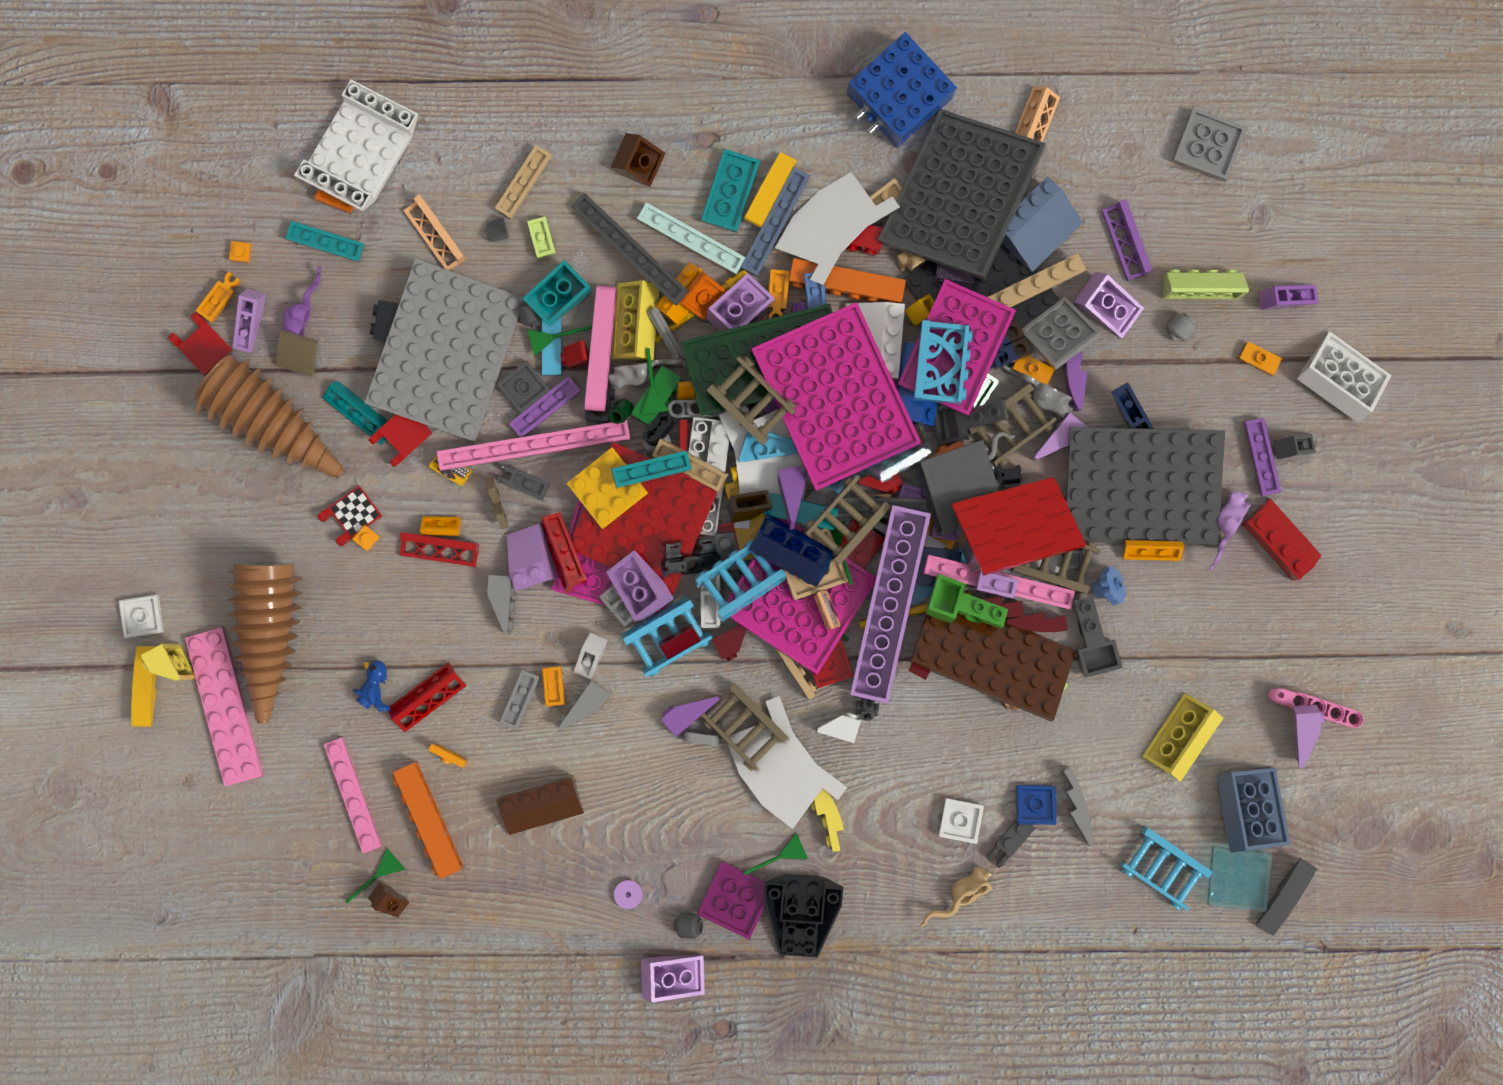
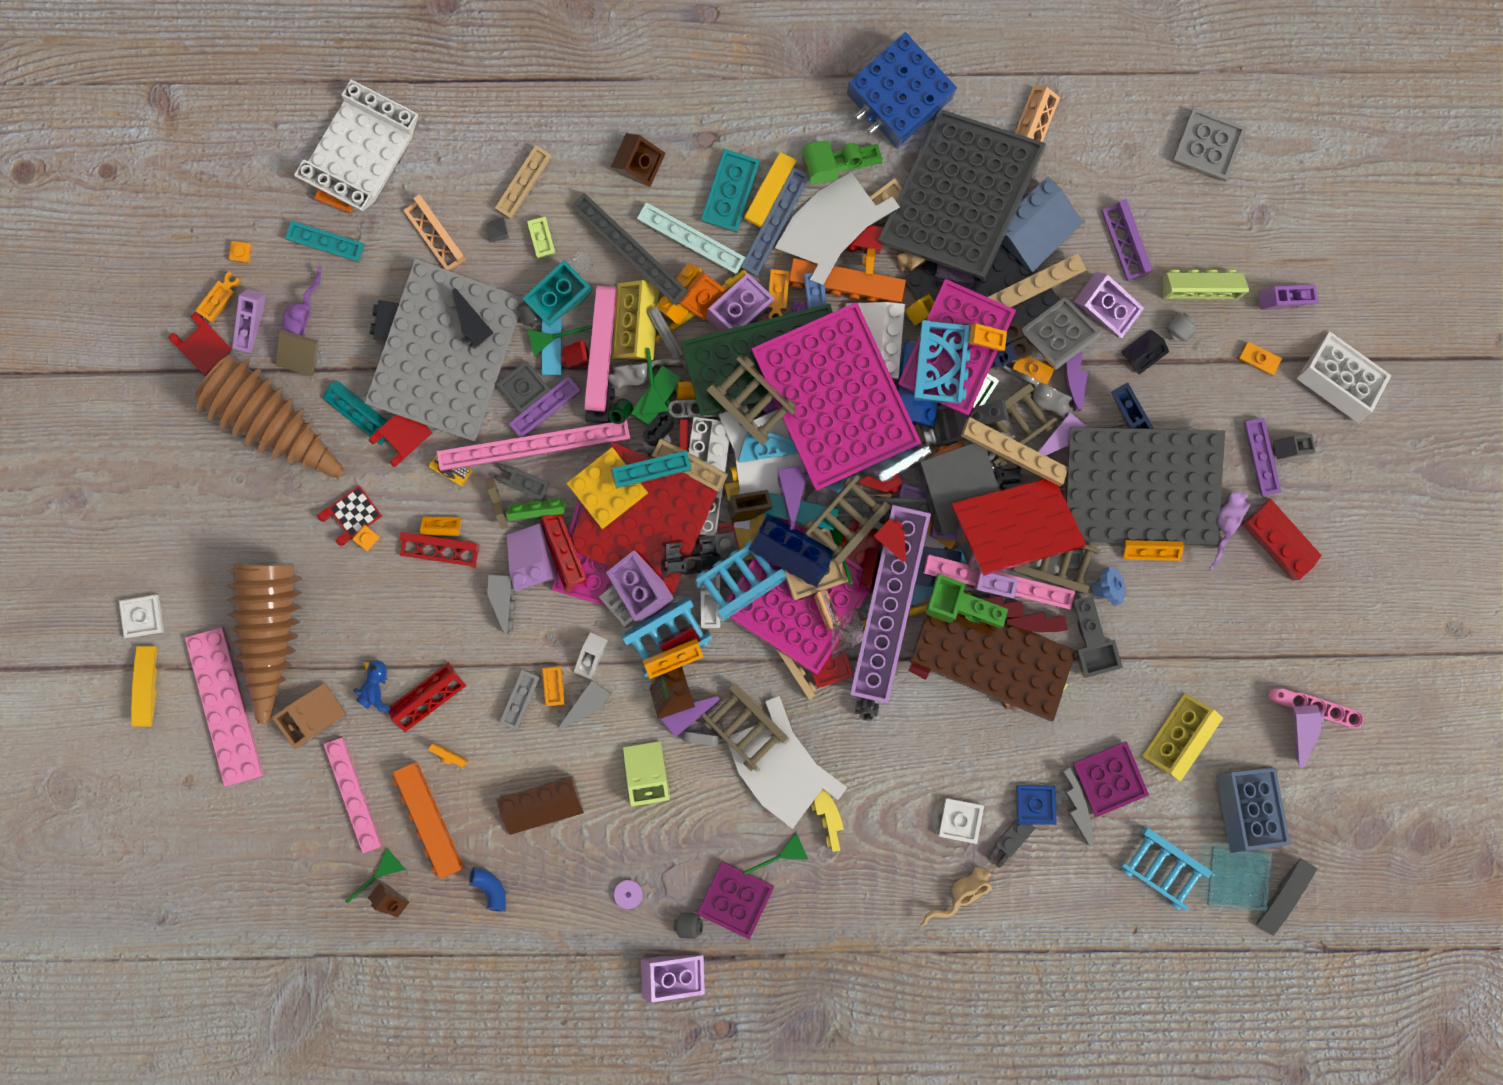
(168, 662): light yellow slope -> none
(309, 716): none -> medium nougat slope
(472, 325): none -> black slope
(491, 887): none -> blue cylinder
(536, 509): none -> bright green plate
(646, 773): none -> yellowish green slope
(671, 693): none -> reddish brown slope
(673, 658): none -> light orange plate
(730, 642): dark red slope -> none
(802, 912): black wedge -> none
(824, 165): none -> bright green plate
(841, 727): white slope -> none
(847, 632): none -> clear slope
(868, 261): none -> light orange plate
(870, 570): none -> dark red slope
(893, 538): none -> red slope
(930, 437): none -> white bush
(987, 337): none -> light orange plate
(1014, 451): none -> tan plate
(1110, 779): none -> magenta plate
(1146, 351): none -> black panel

